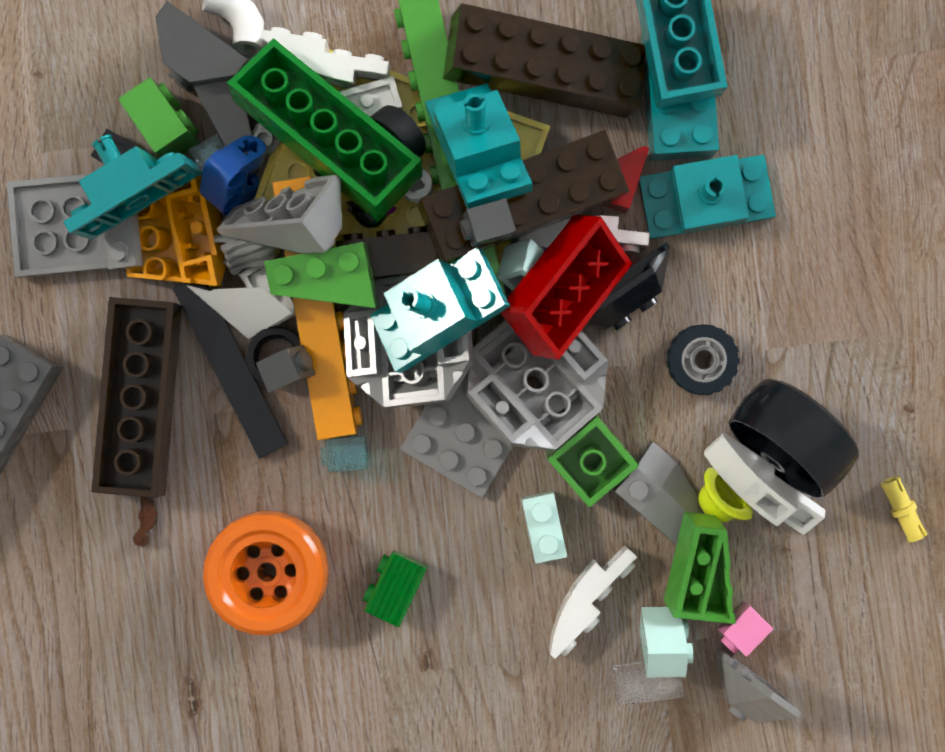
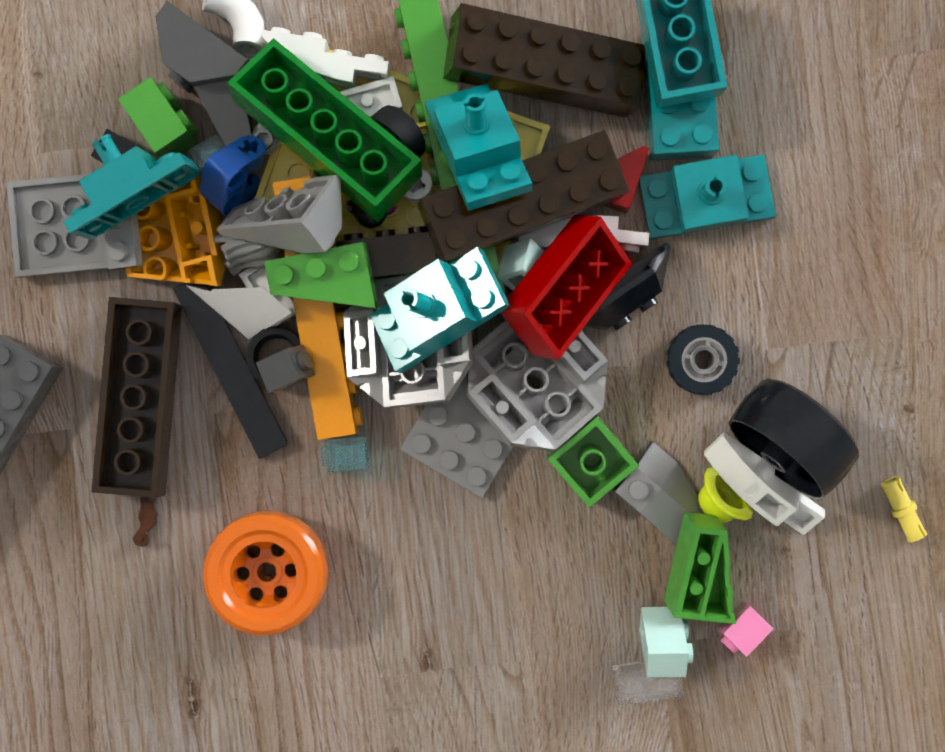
(395, 587): green brick -> none
(487, 223): dark grey brick -> none
(544, 527): light aqua brick -> none
(577, 609): white slope -> none
(751, 694): light grey wedge -> none

